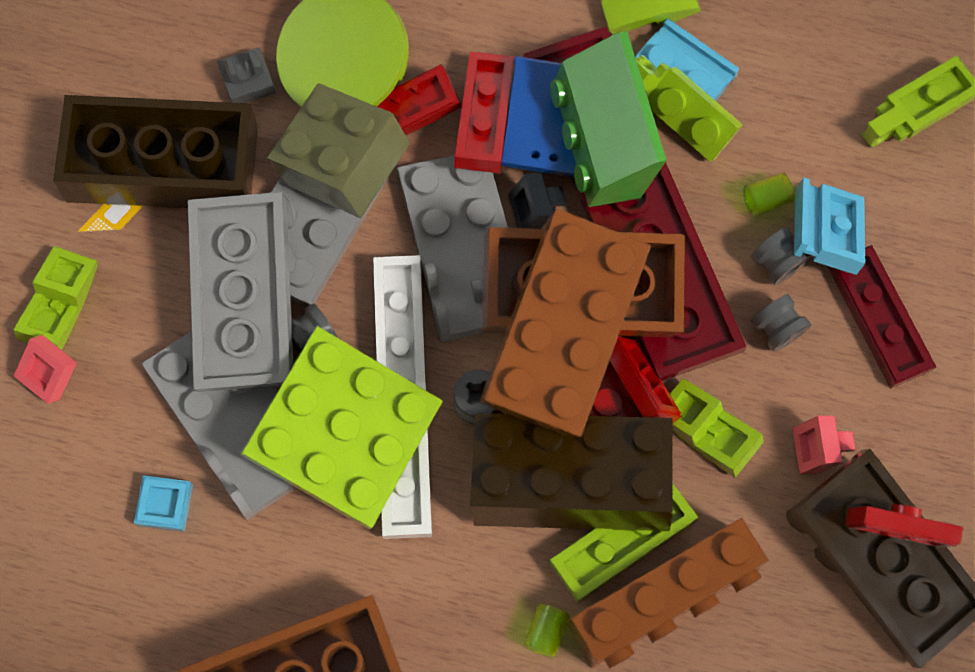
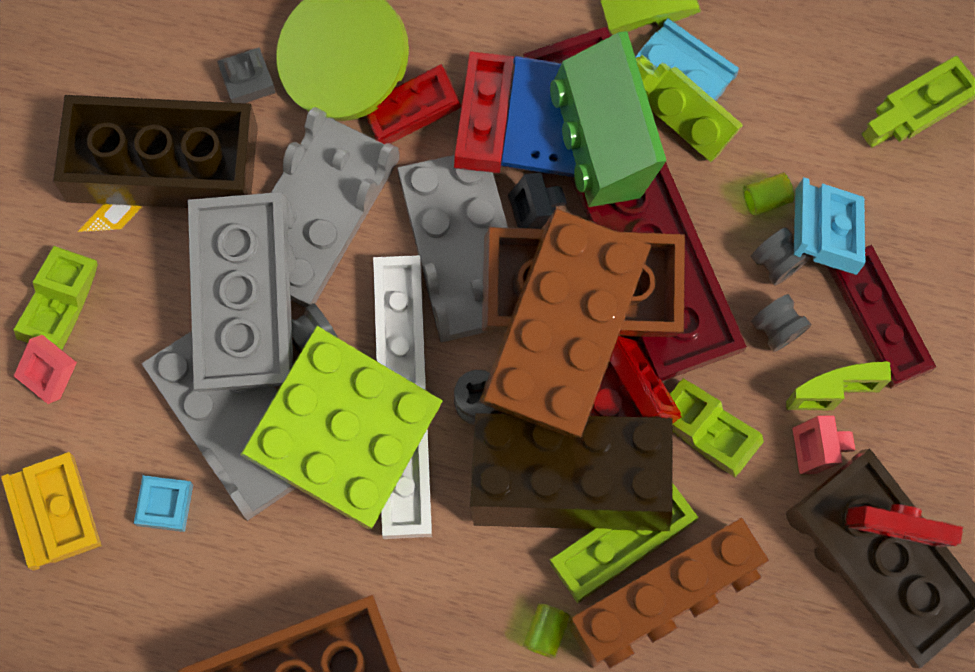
(51, 511): none -> yellow plate
(339, 150): olive brick -> none
(828, 389): none -> lime slope

